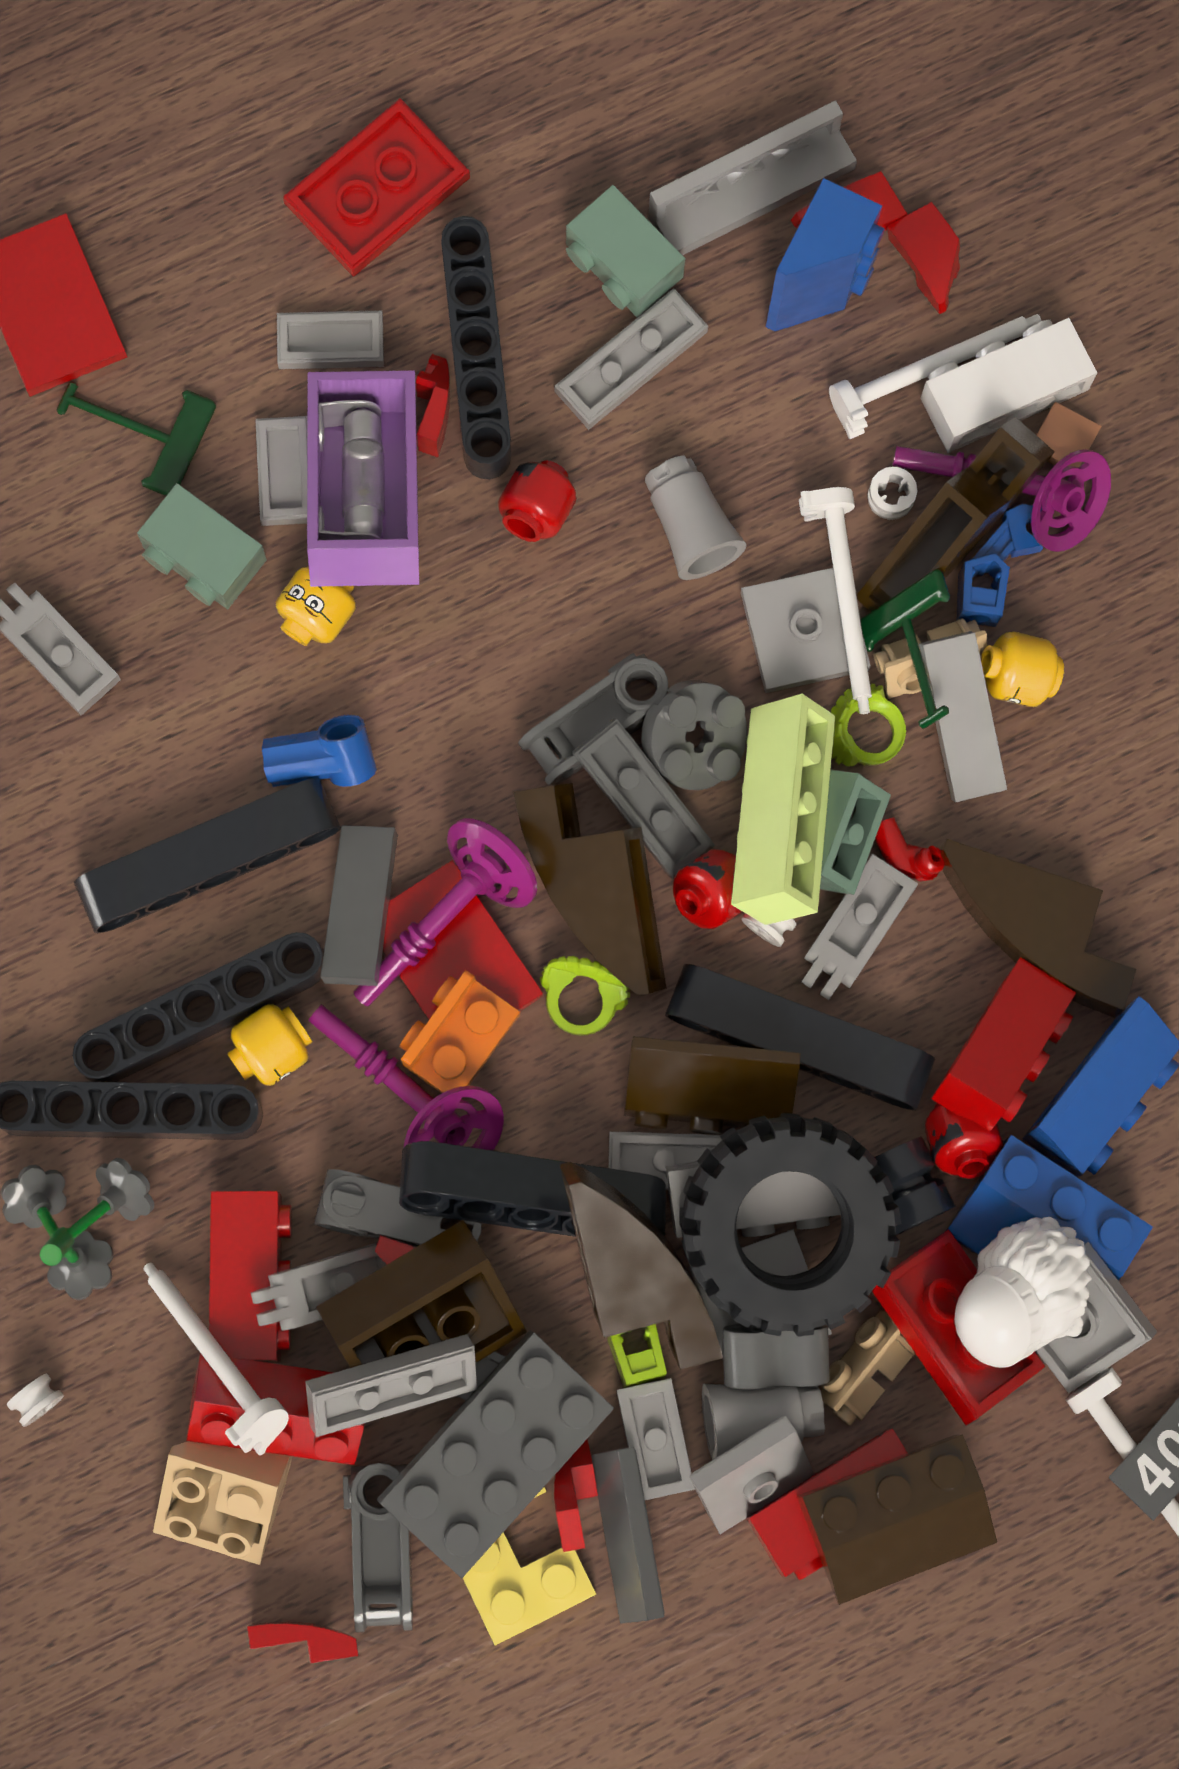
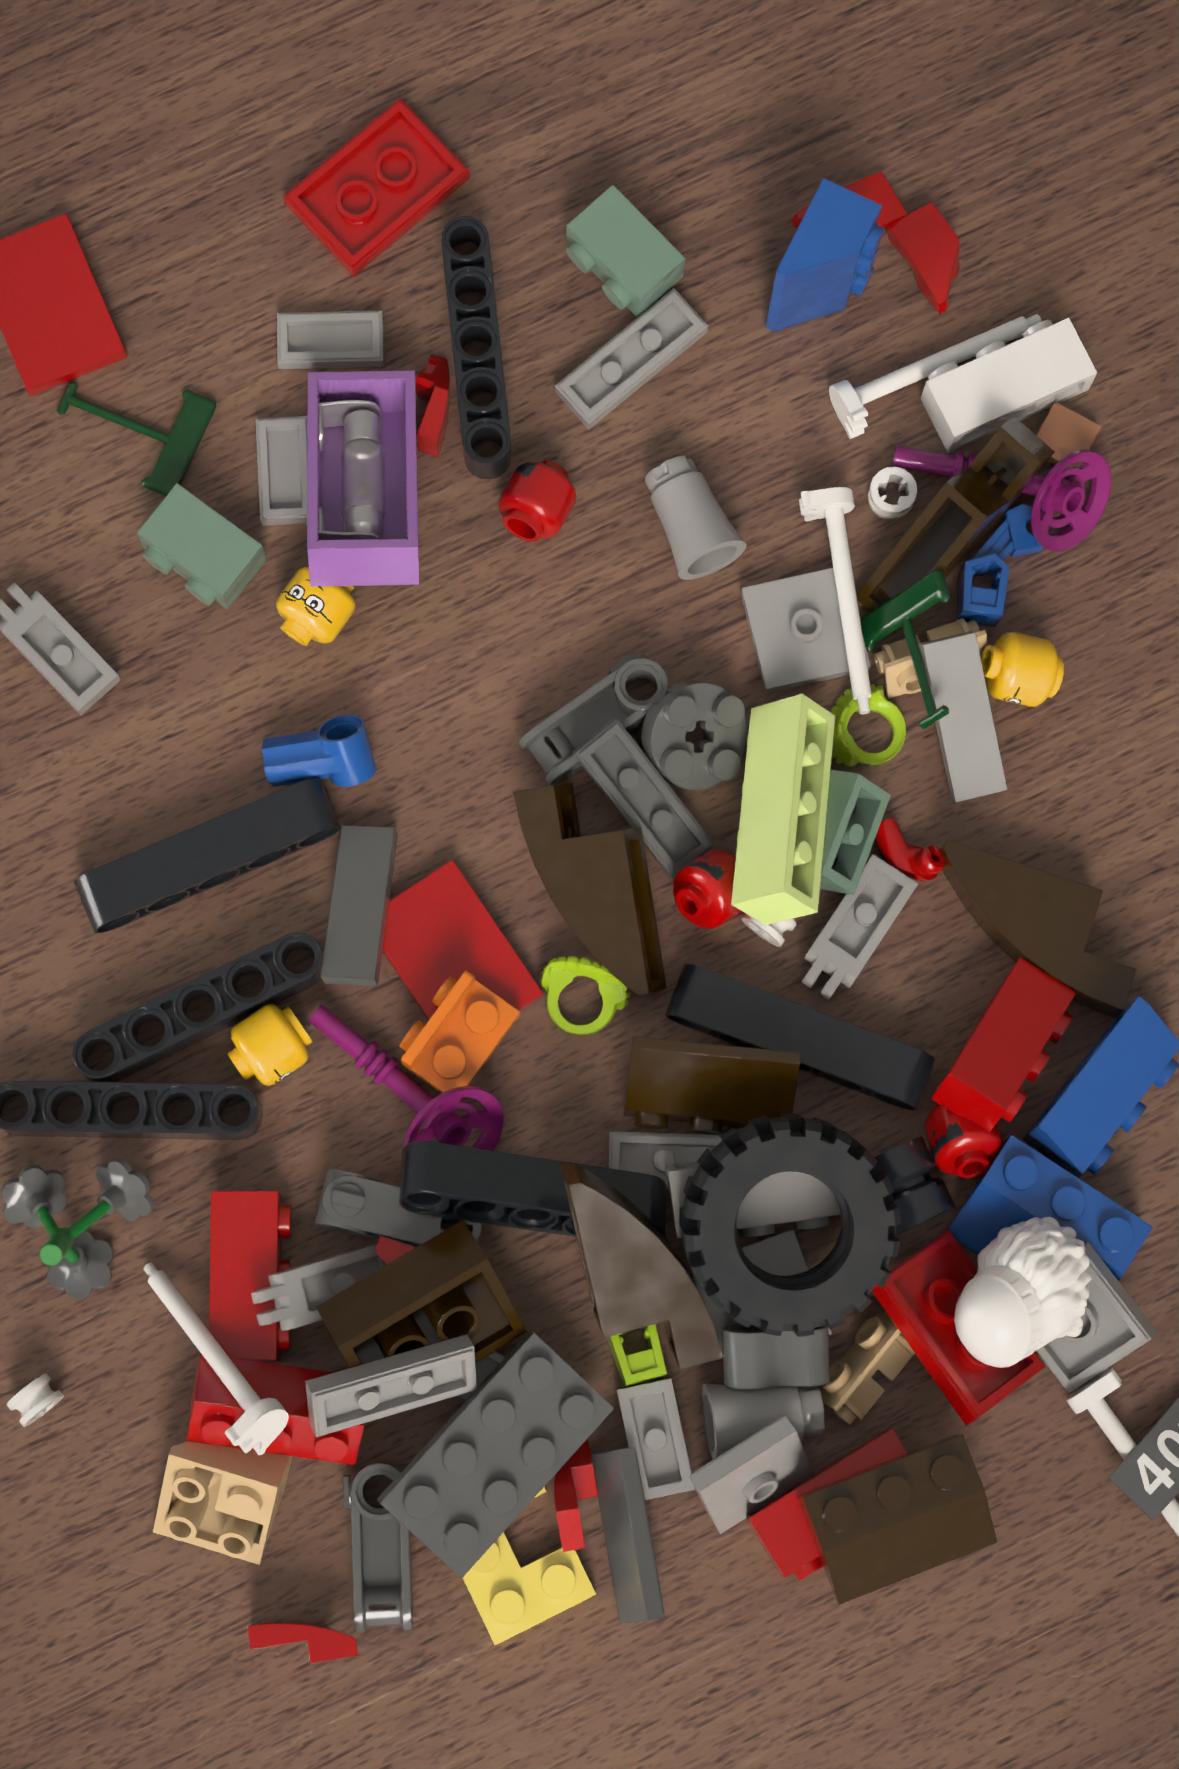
(477, 878): magenta dish -> none
(752, 180): light grey fence -> none

